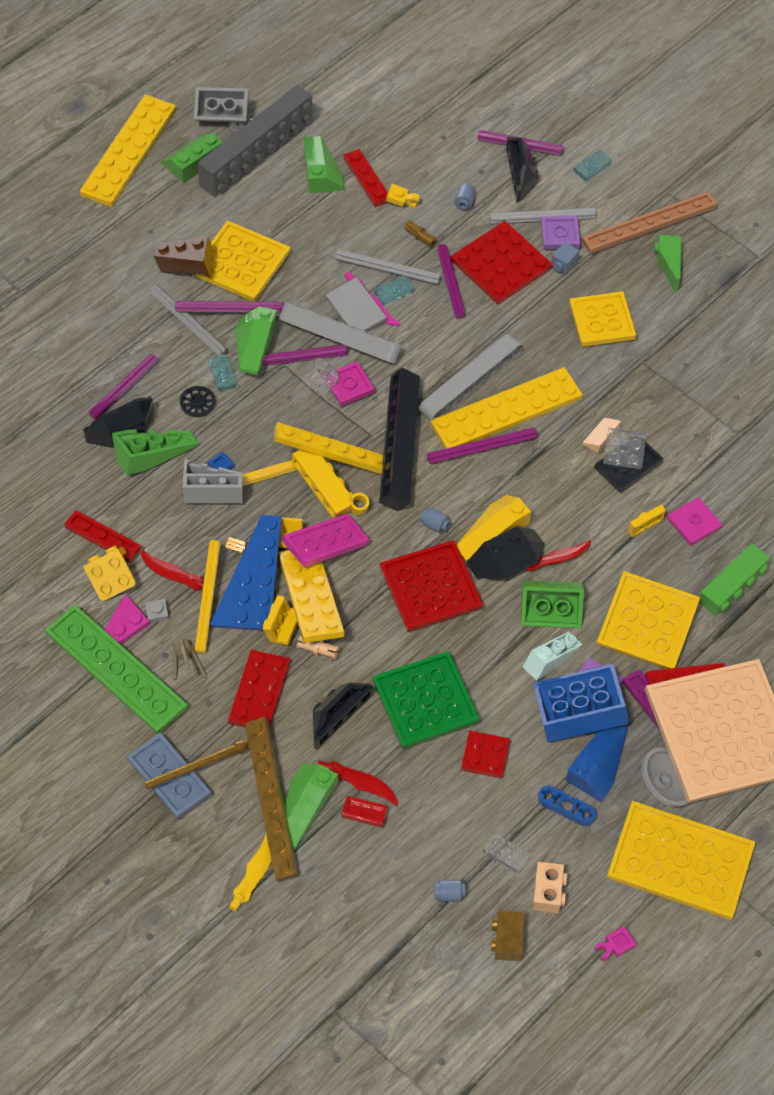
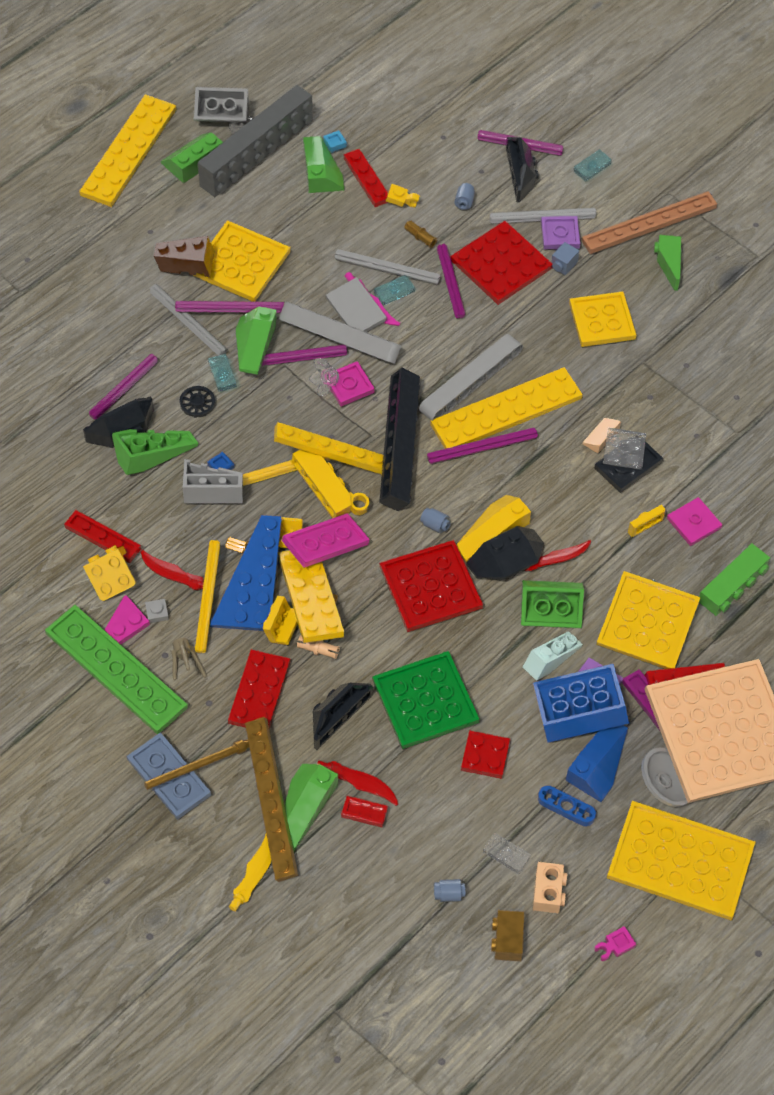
(334, 141): none -> dark azure plate

